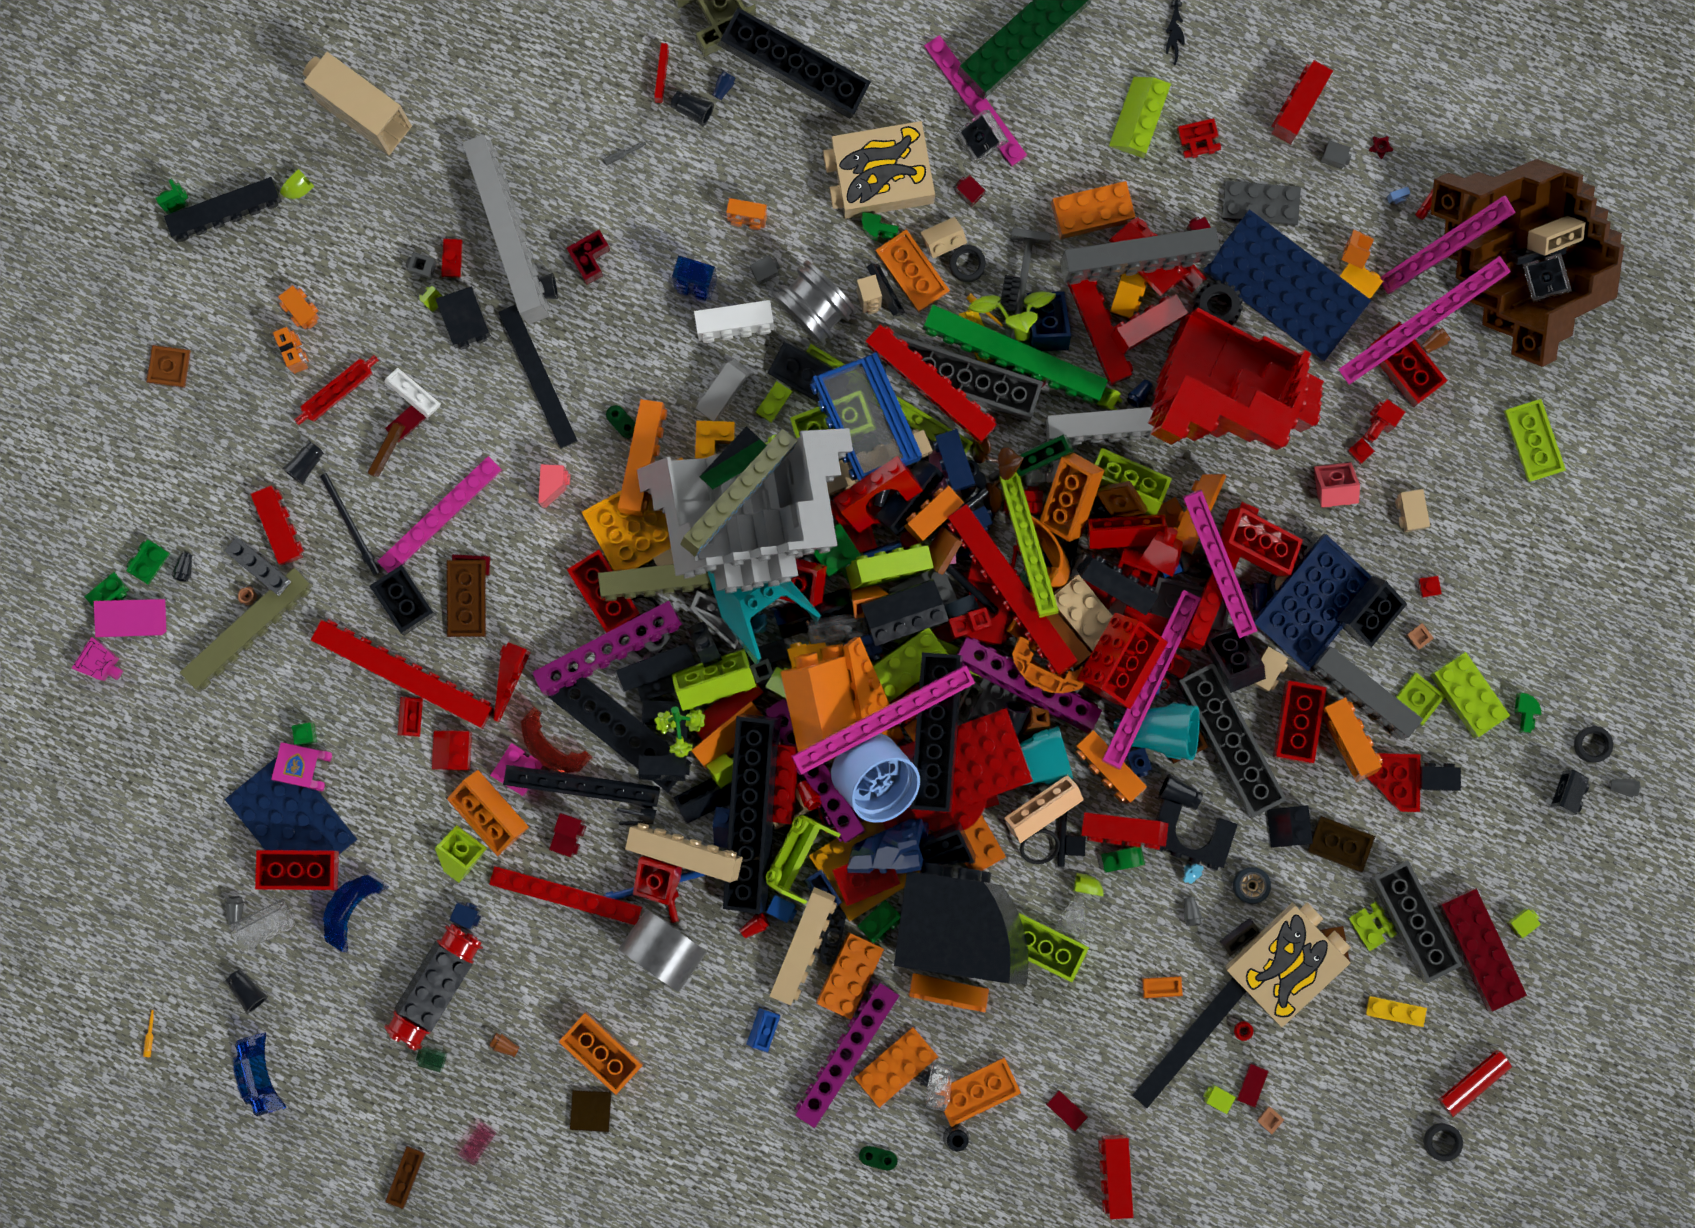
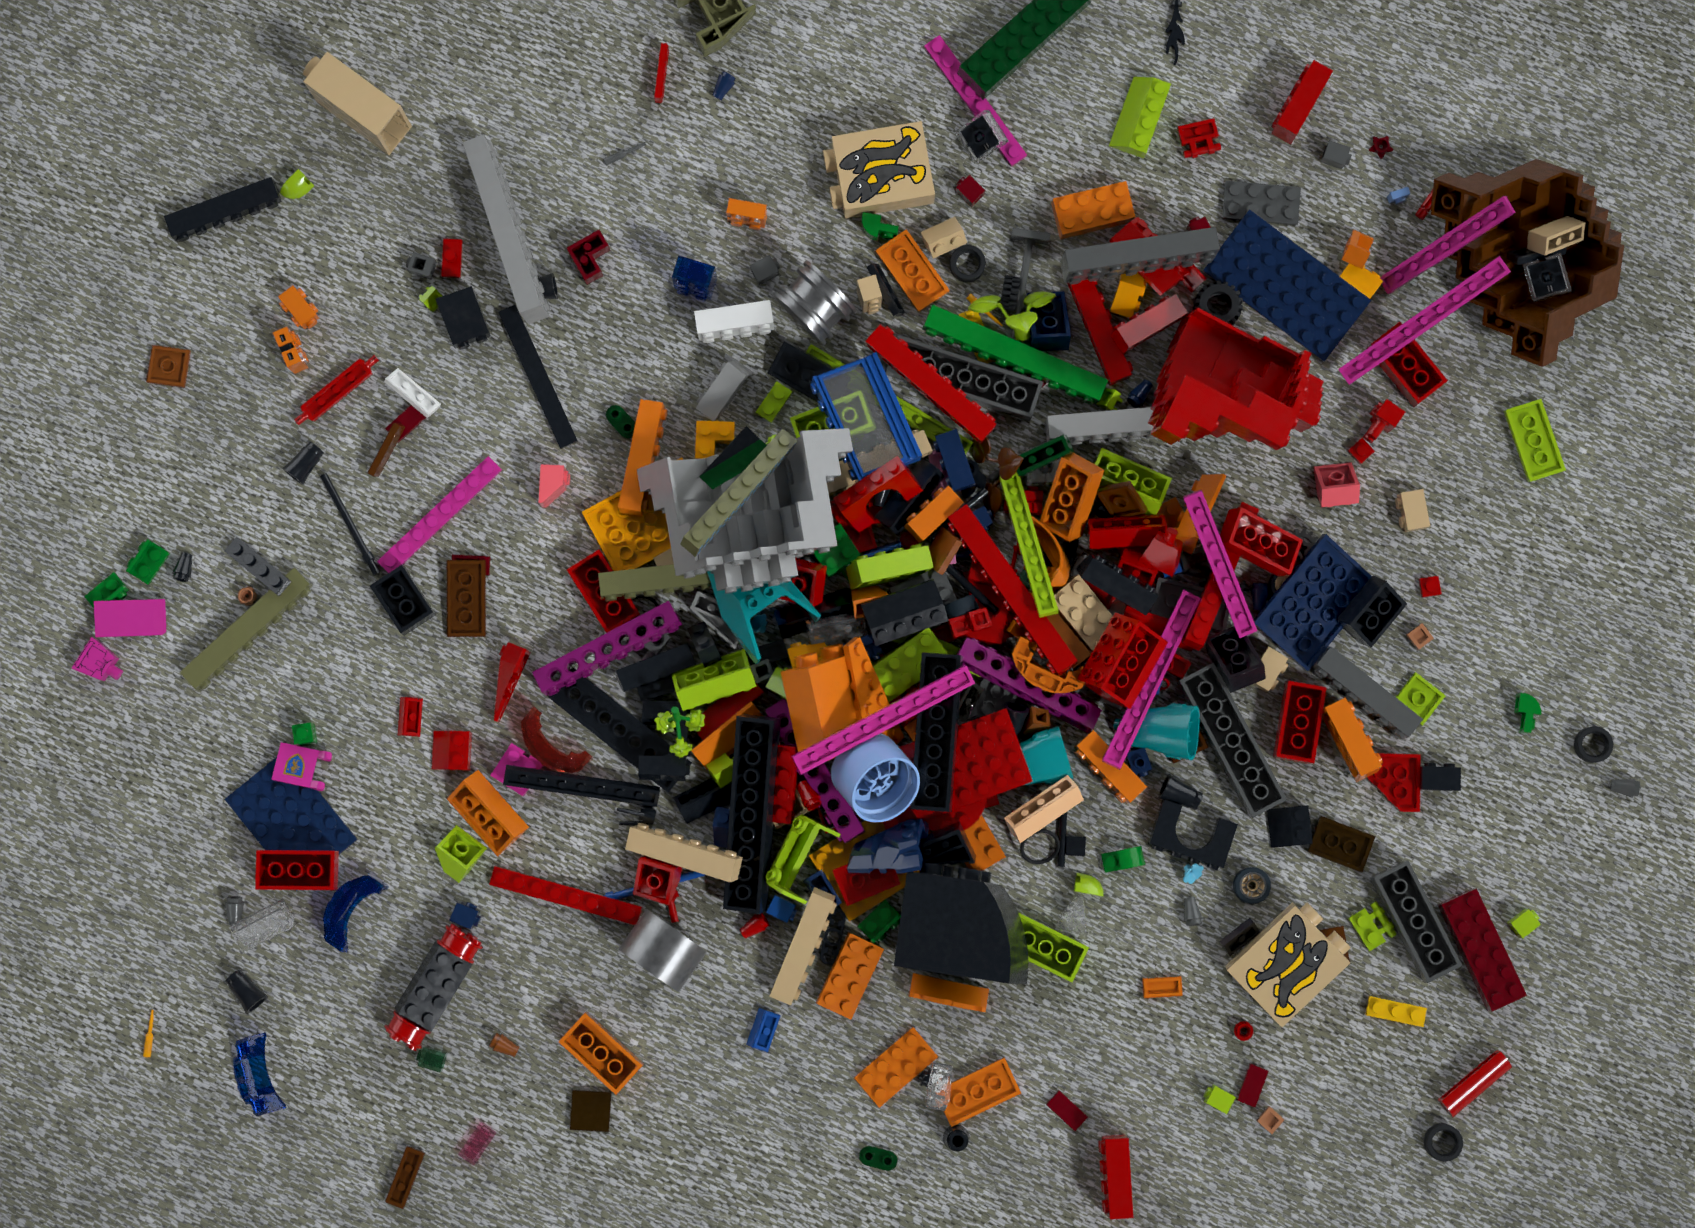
(173, 199): green bracket -> none
(276, 525): red brick -> none
(406, 676): red brick -> none
(567, 834): dark red brick -> none
(692, 107): black plant -> none
(794, 63): black brick -> none
(813, 1116): magenta brick -> none
(1124, 829): red brick -> none
(1189, 1043): black tile -> none
(1436, 340): dark orange cone -> none
(1470, 695): lime brick -> none
(1570, 792): black slope -> none

